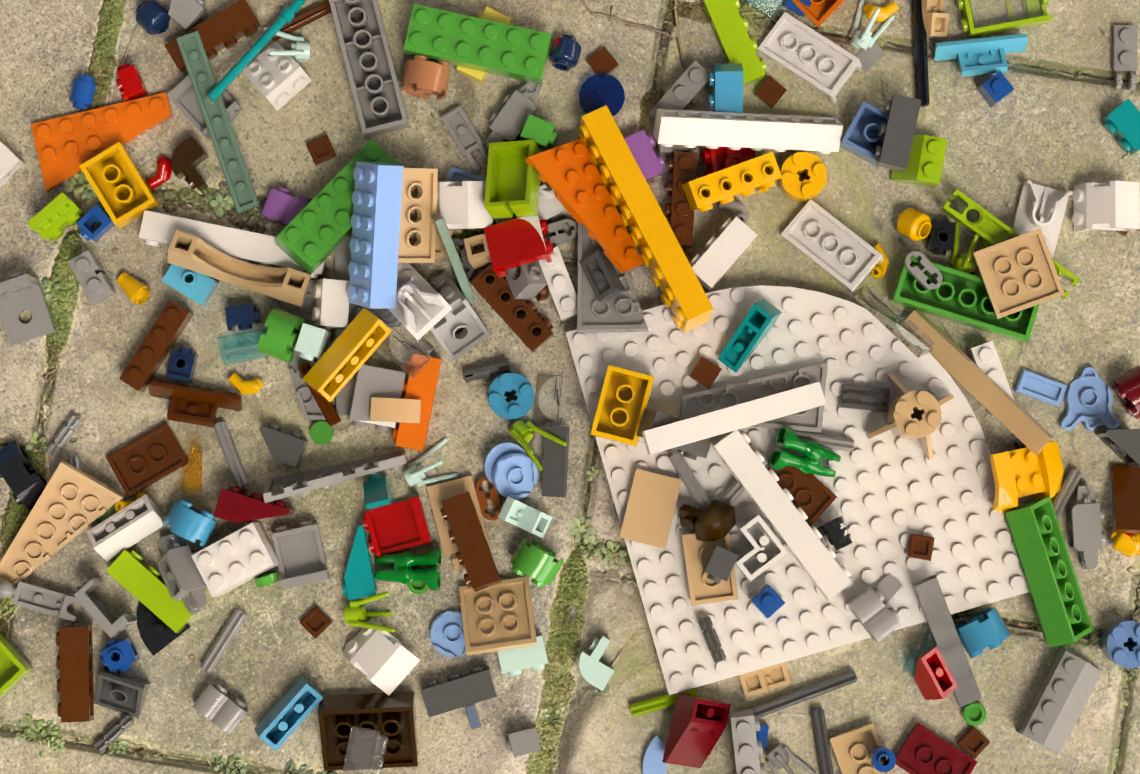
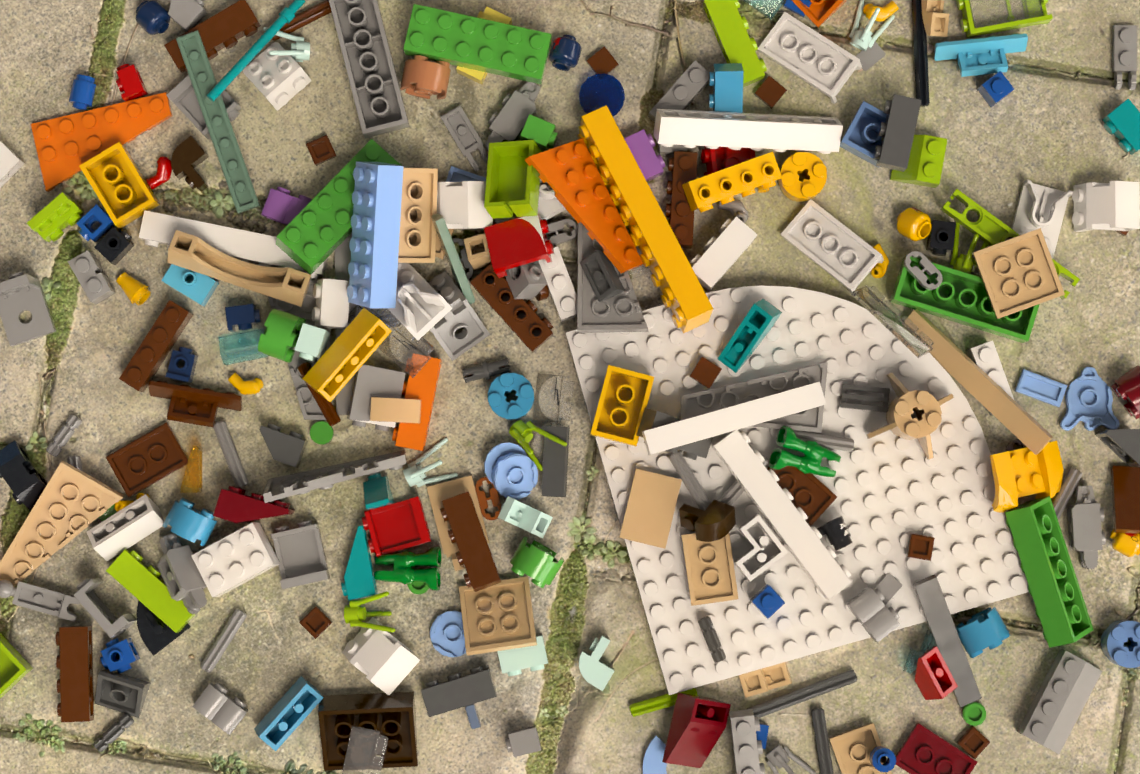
(115, 245): none -> black brick
(266, 579): bright green tile -> none
(720, 564): dark grey brick -> none

